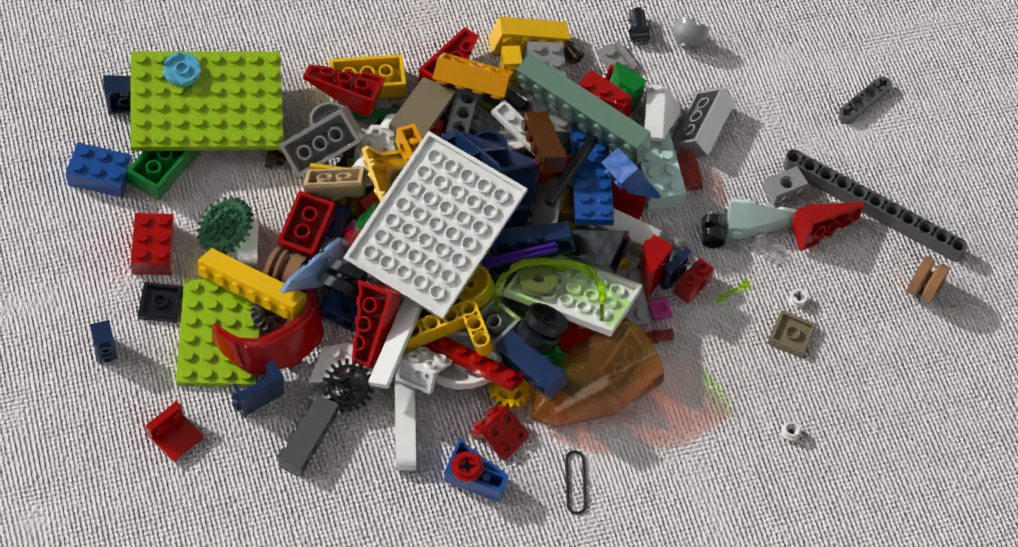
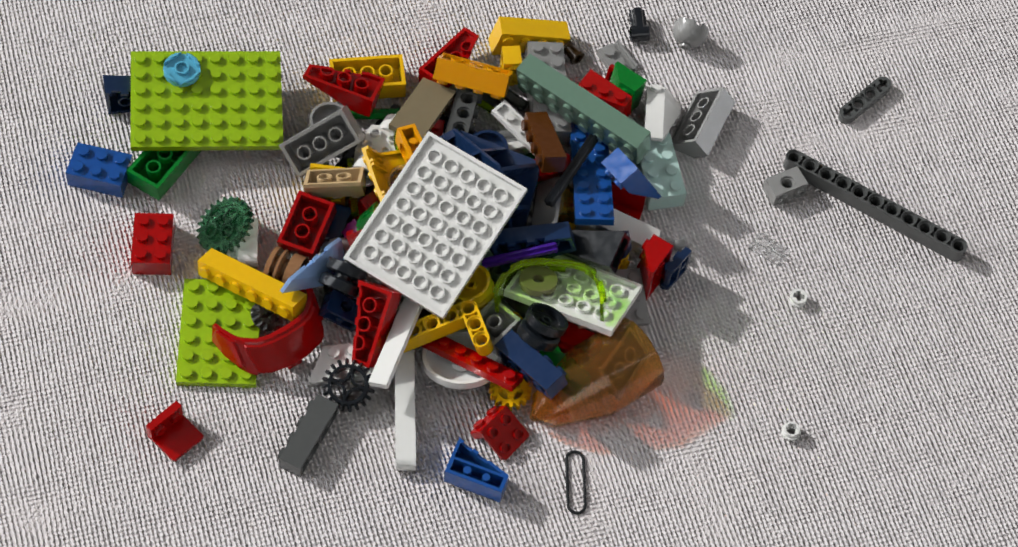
(103, 341): dark blue brick -> none
(160, 302): black tile -> none
(260, 392): dark blue panel -> none
(274, 157): dark brown tile -> none
(421, 368): white bracket -> none
(473, 460): red gear -> none
(660, 309): dark pink plate -> none
(660, 335): clear red axle -> none
(689, 170): clear red hinge -> none
(693, 280): red brick -> none
(713, 231): black wheel -> none
(745, 283): clear neon green hinge -> none
(748, 218): light aqua wedge -> none
(792, 334): dark tan tile -> none
(821, 220): red wedge -> none
(927, 279): medium nougat wheel -> none

